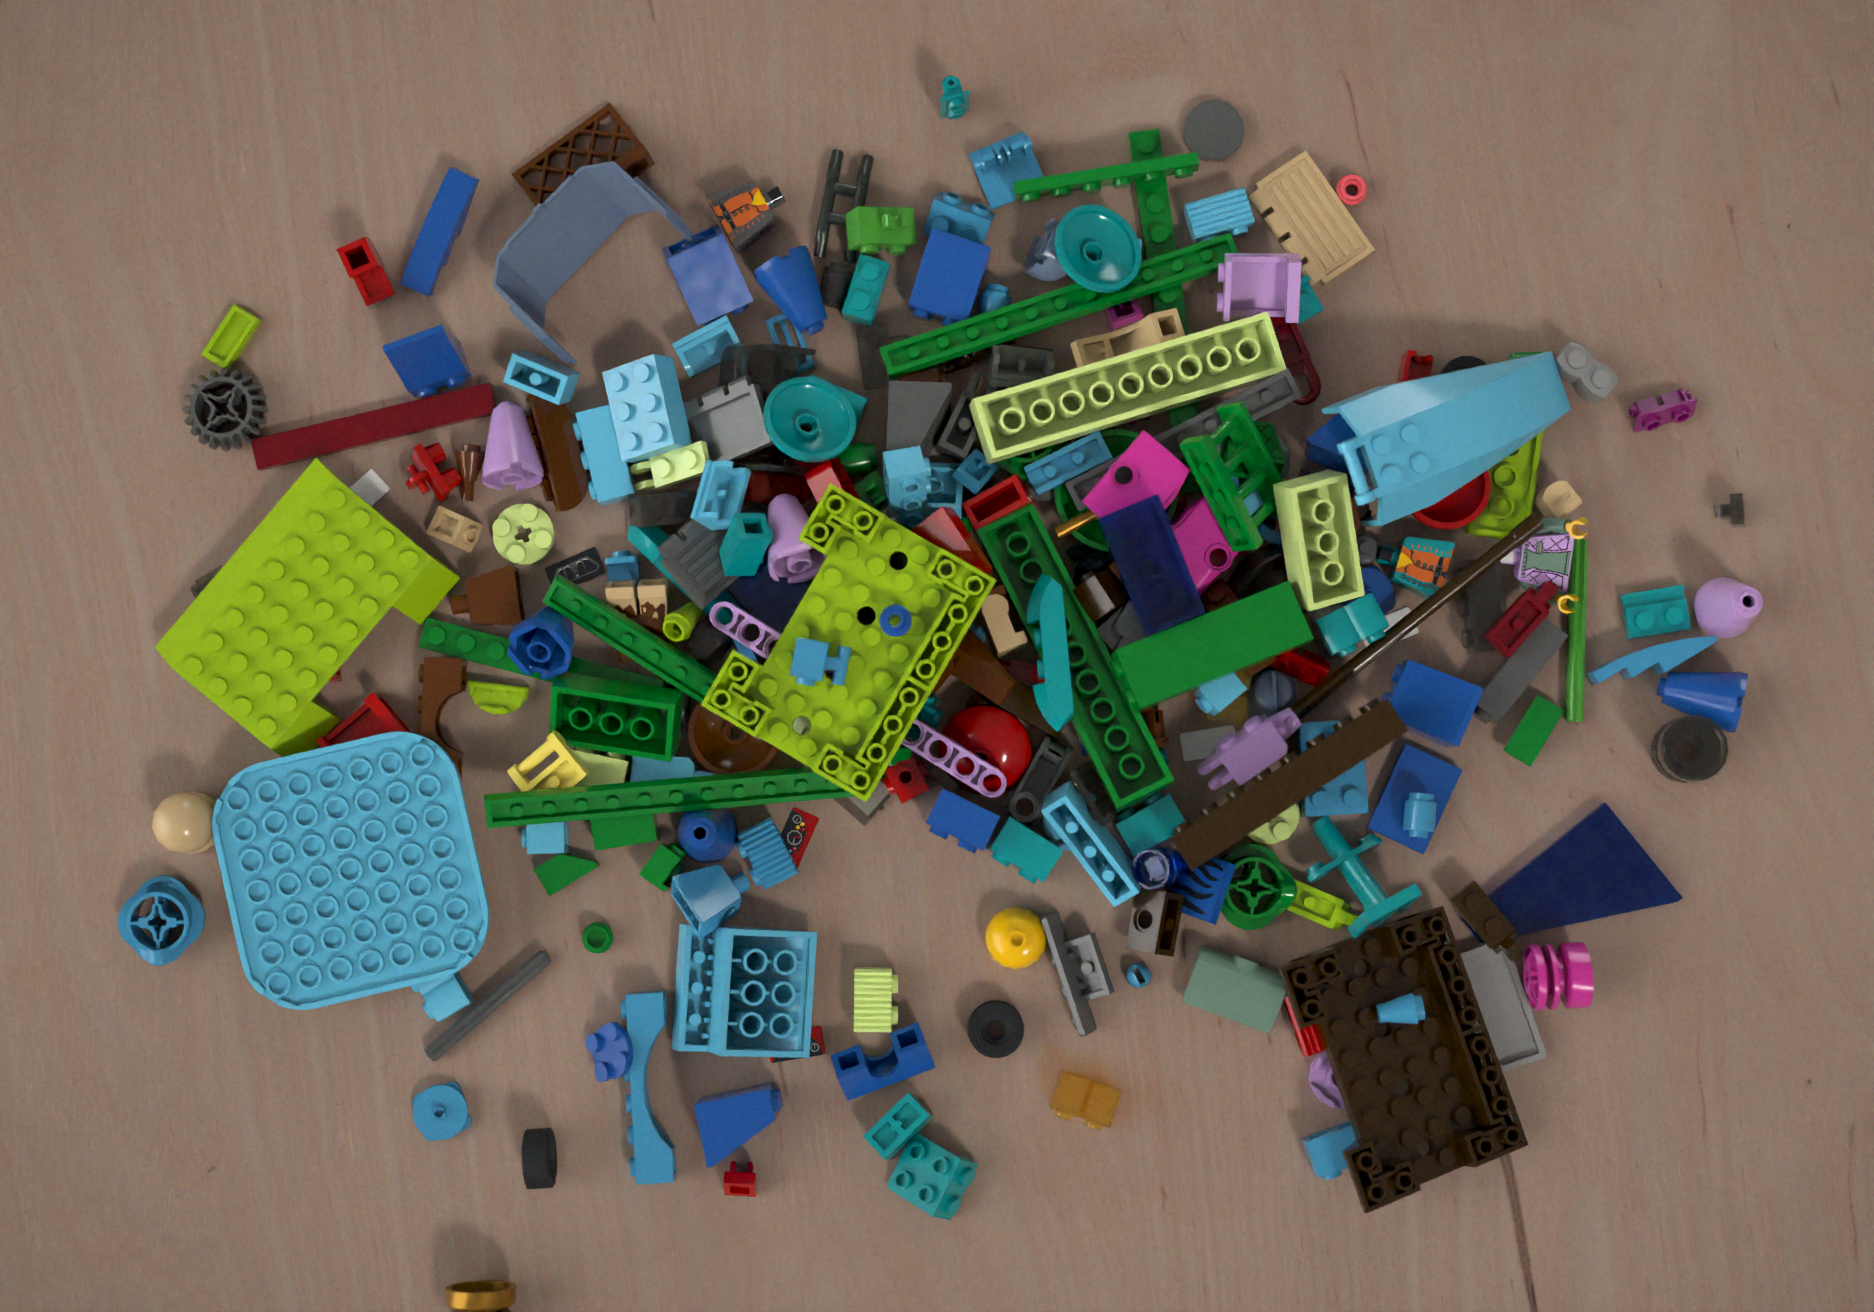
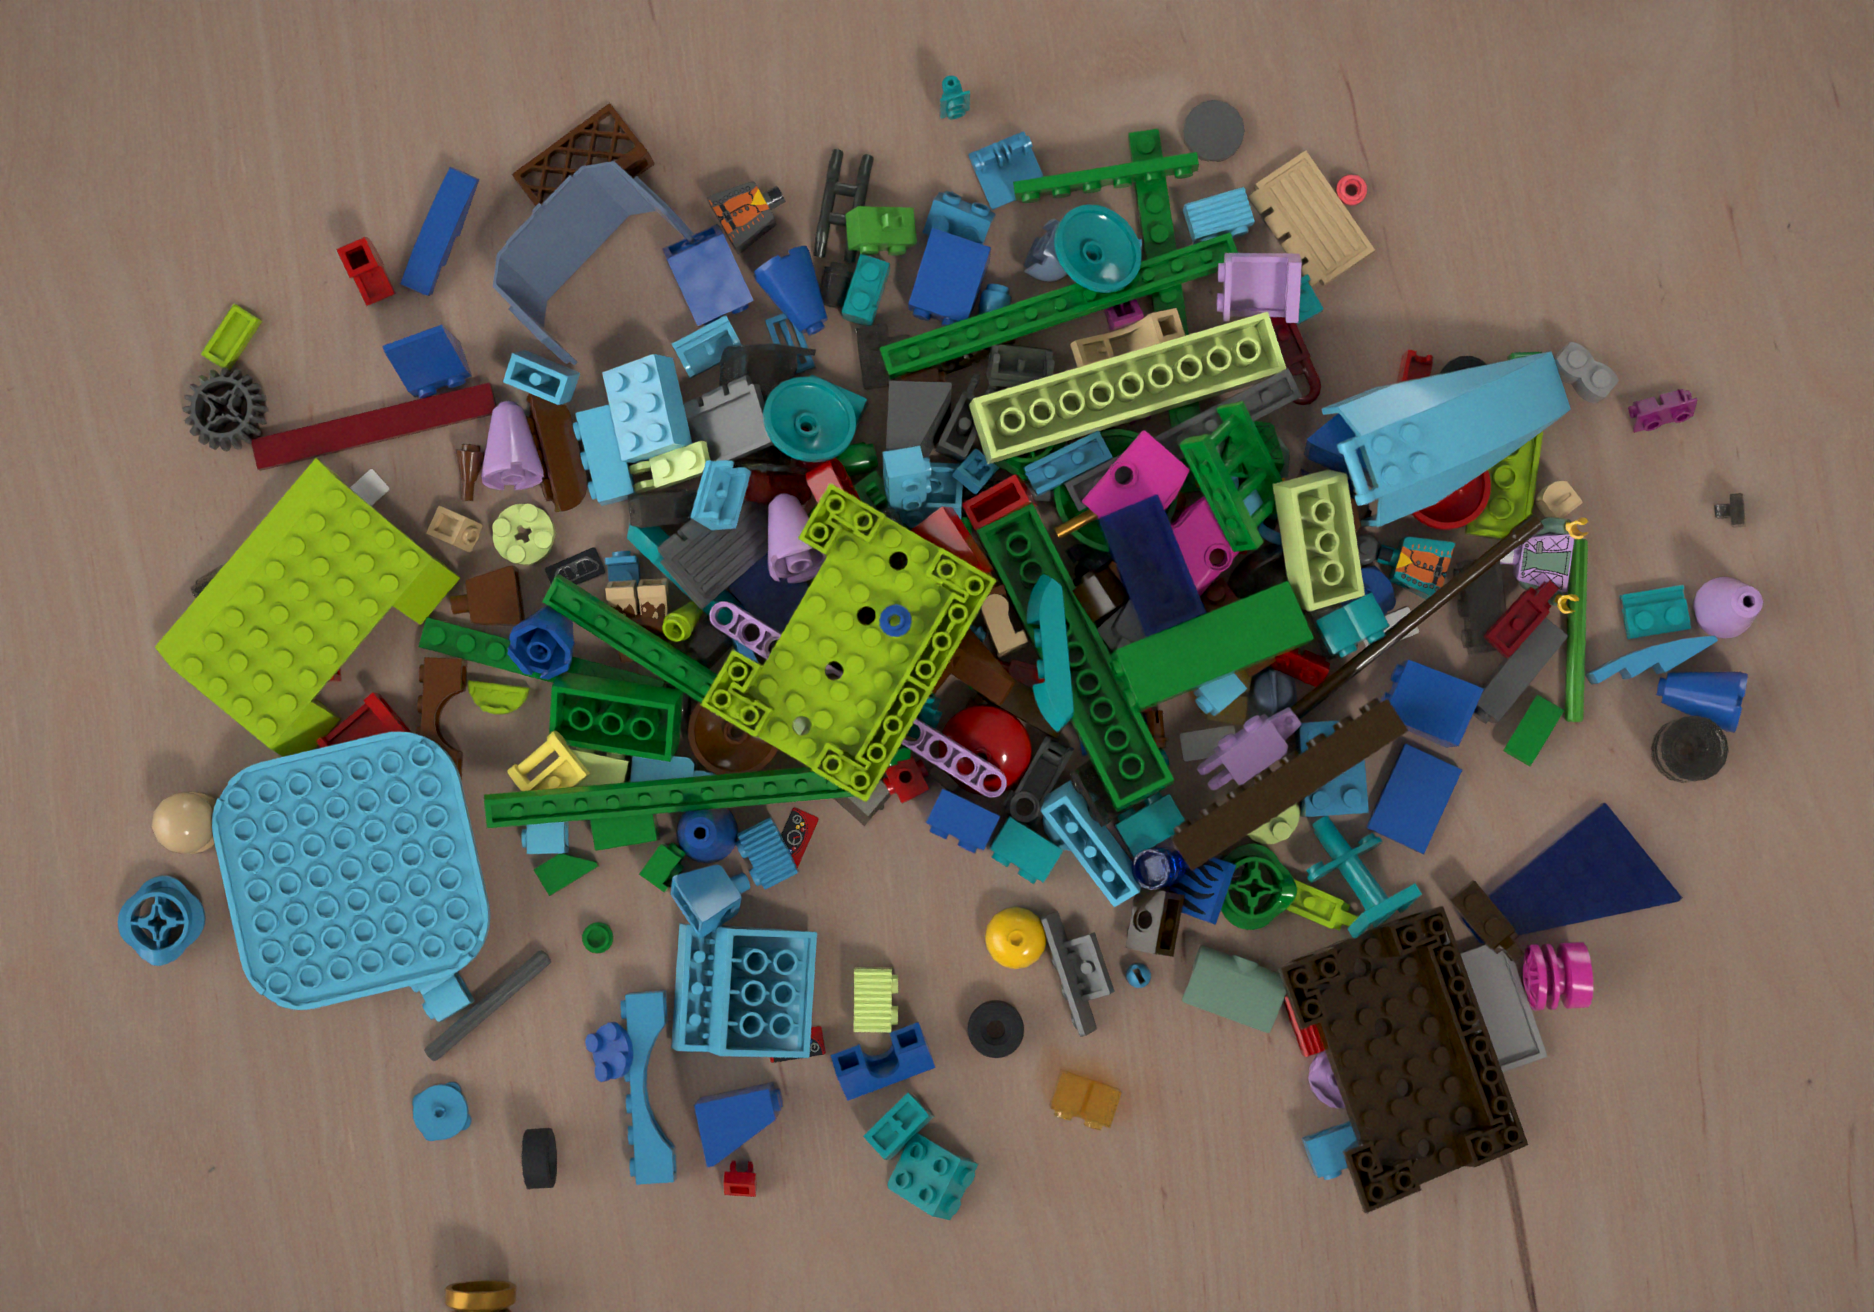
(425, 460): red hips -> none
(745, 544): teal brick -> none
(812, 659): dark azure brick -> none
(1403, 1009): dark azure cone -> none
(1419, 814): dark azure brick -> none

